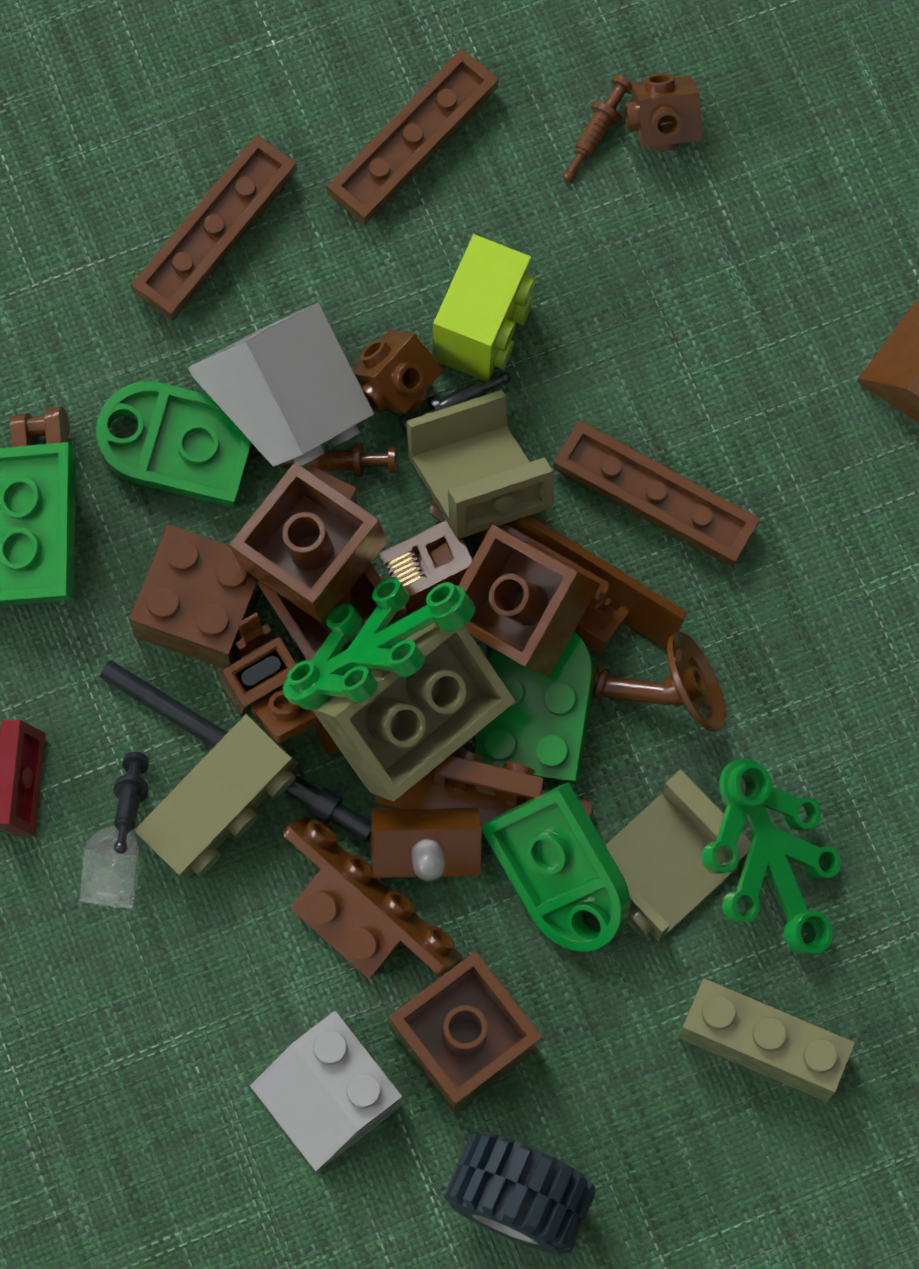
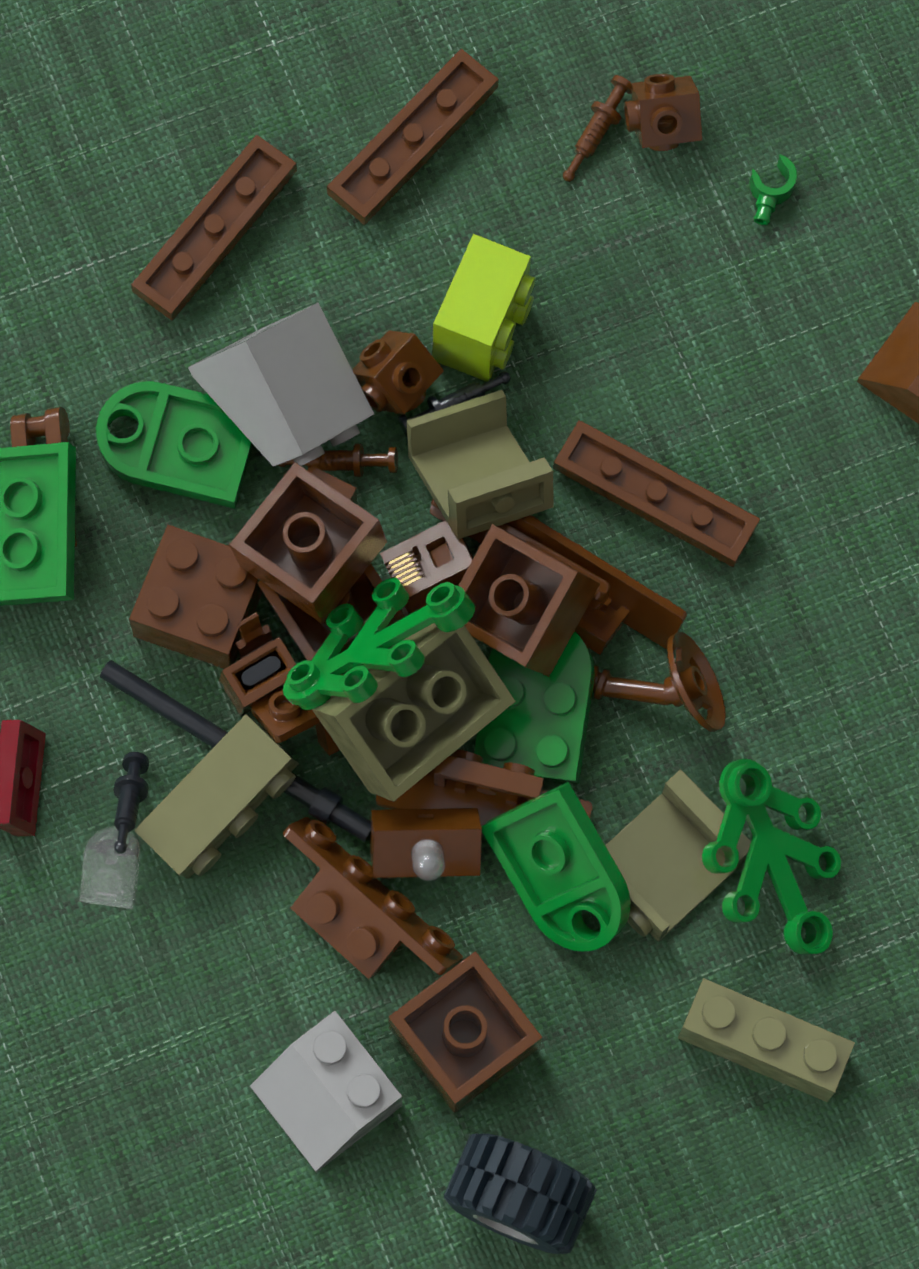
(769, 197): none -> green piece

